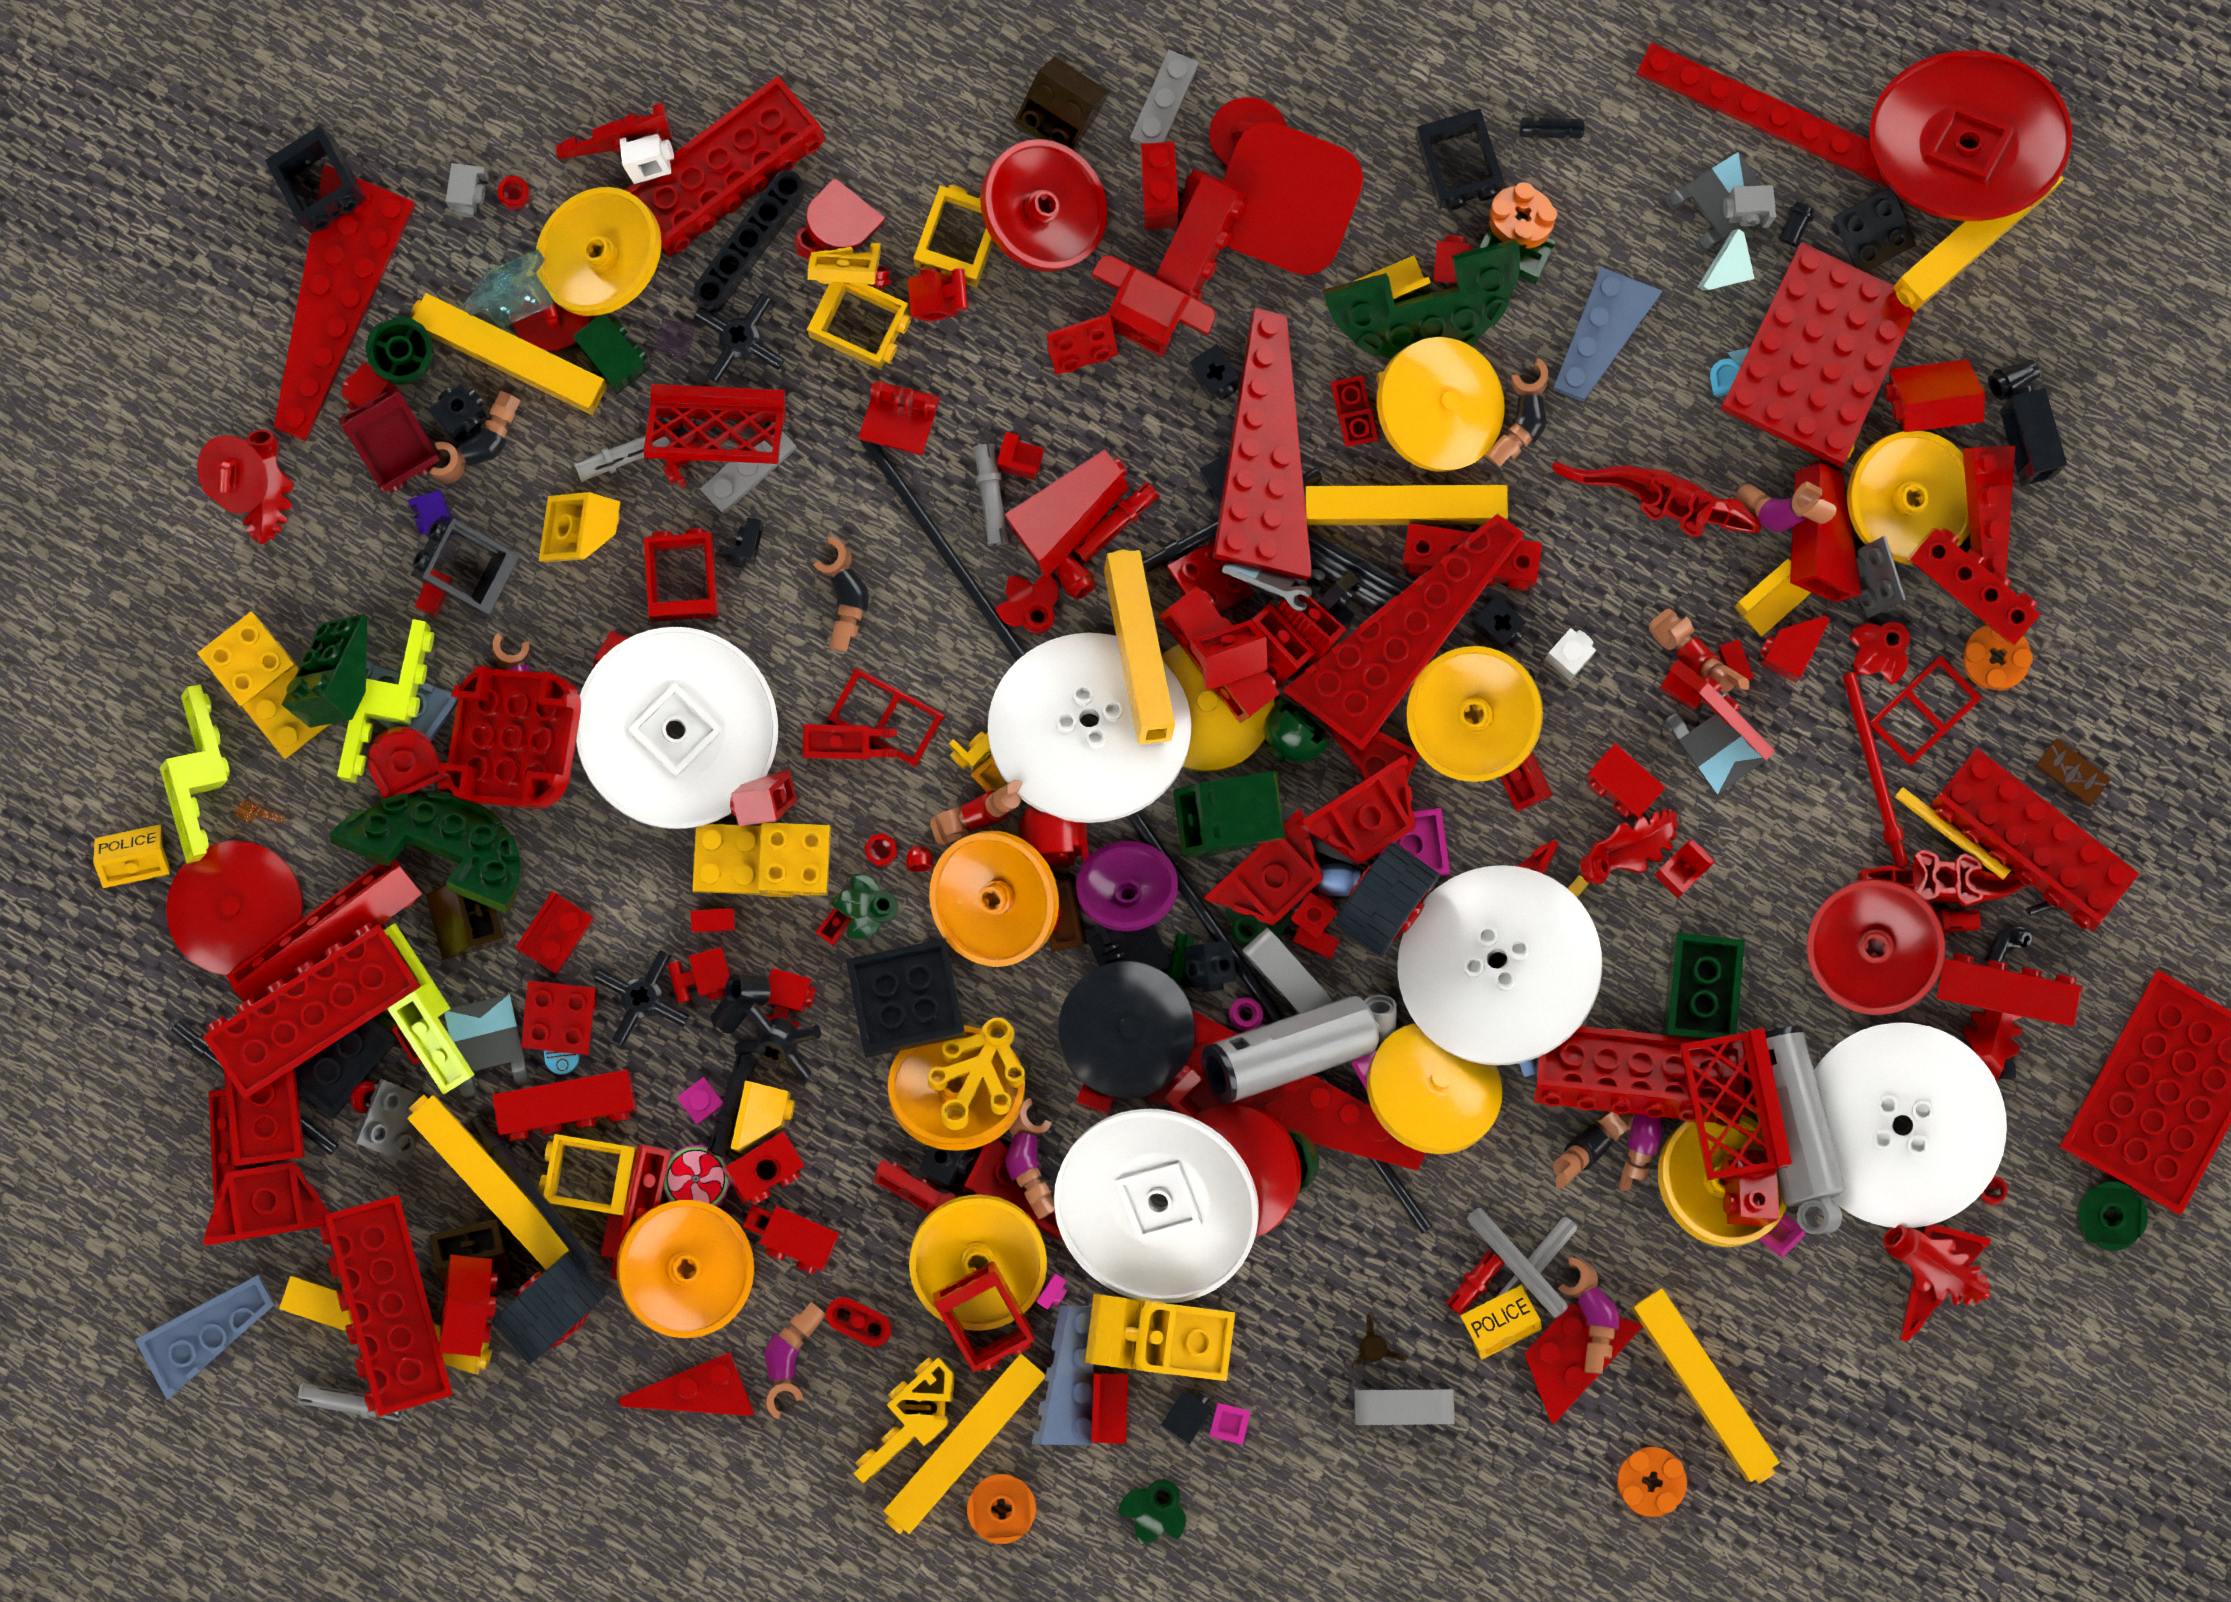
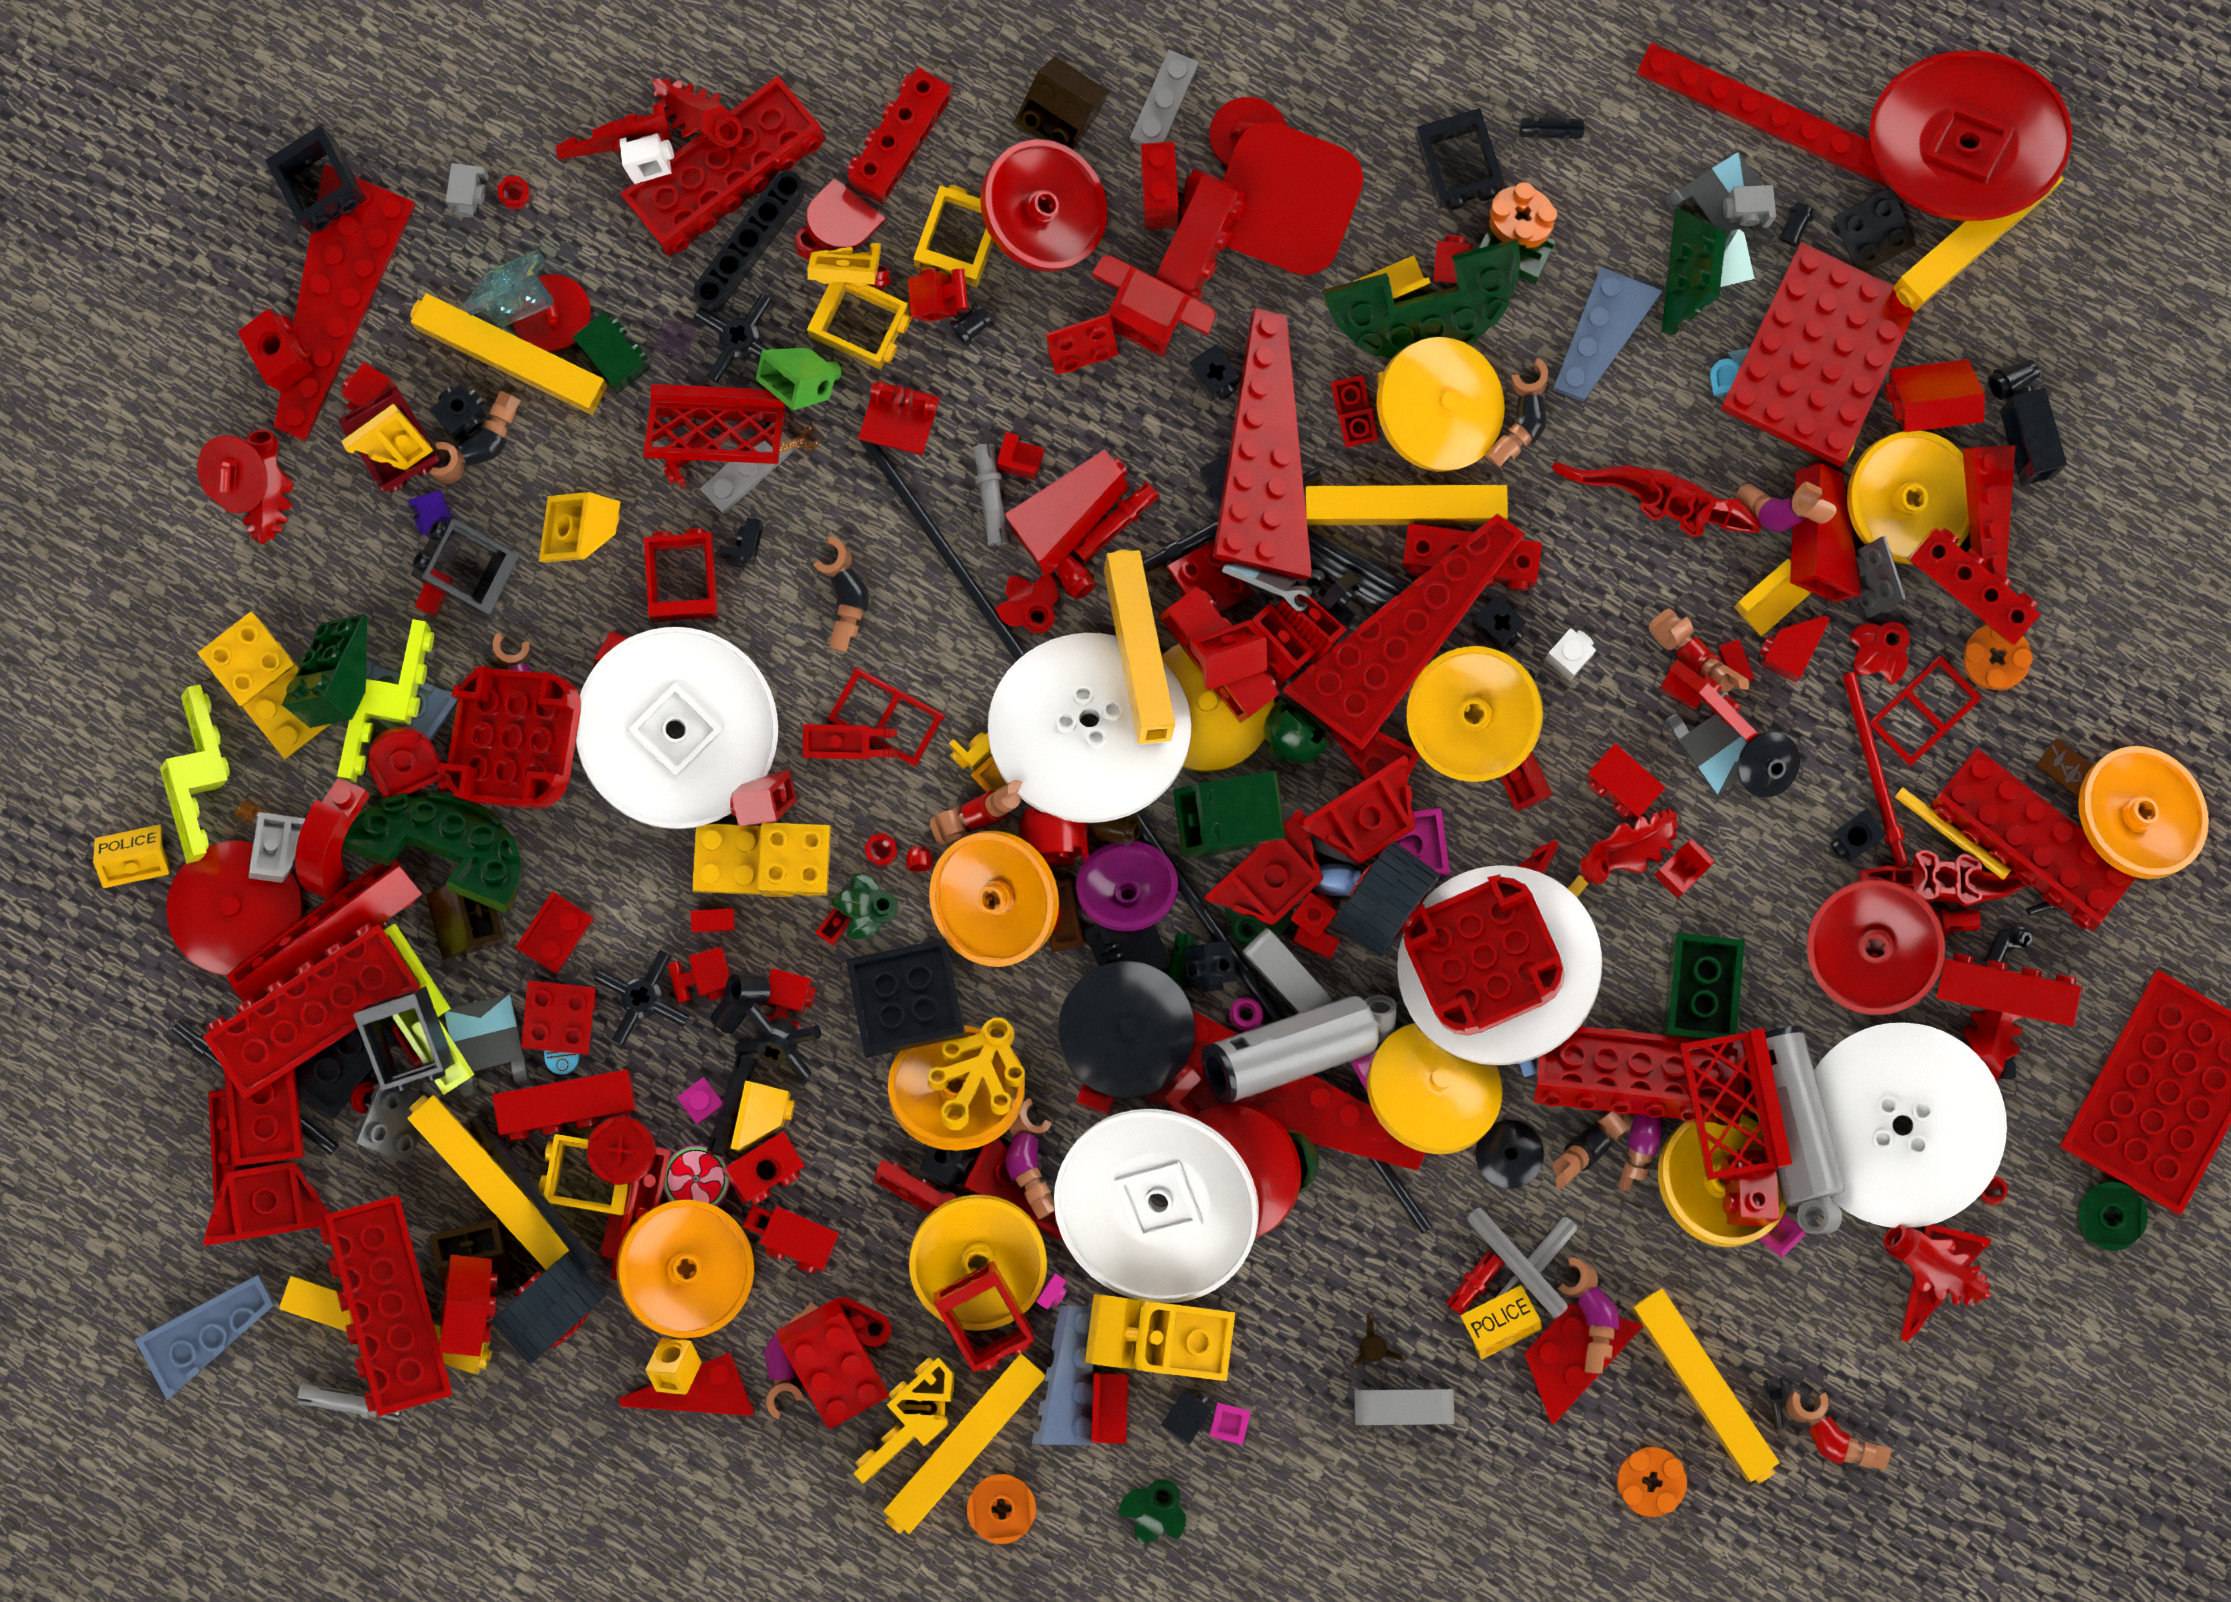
(262, 339): none -> red brick
(274, 847): none -> light grey wing
(322, 837): none -> red arch
(378, 1049): none -> black window
(389, 439): none -> yellow wing
(393, 340): dark green cylinder -> none
(599, 251): yellow dish -> none
(615, 457): light grey pin -> none
(621, 1150): none -> red tile
(673, 1366): none -> yellow brick
(697, 112): none -> red plant
(797, 376): none -> bright green torso
(800, 441): none -> clear orange hand
(832, 1363): none -> red brick
(899, 135): none -> red brick
(971, 324): none -> black bush
(1118, 831): none -> dark brown brick
(1484, 956): none -> red tile
(1497, 1167): none -> black dish
(1693, 269): none -> dark green wing
(1759, 756): none -> black dish
(1776, 1398): none -> black hand
(1831, 1440): none -> nougat piece
(1867, 826): none -> black brick
(2143, 812): none -> light orange dish

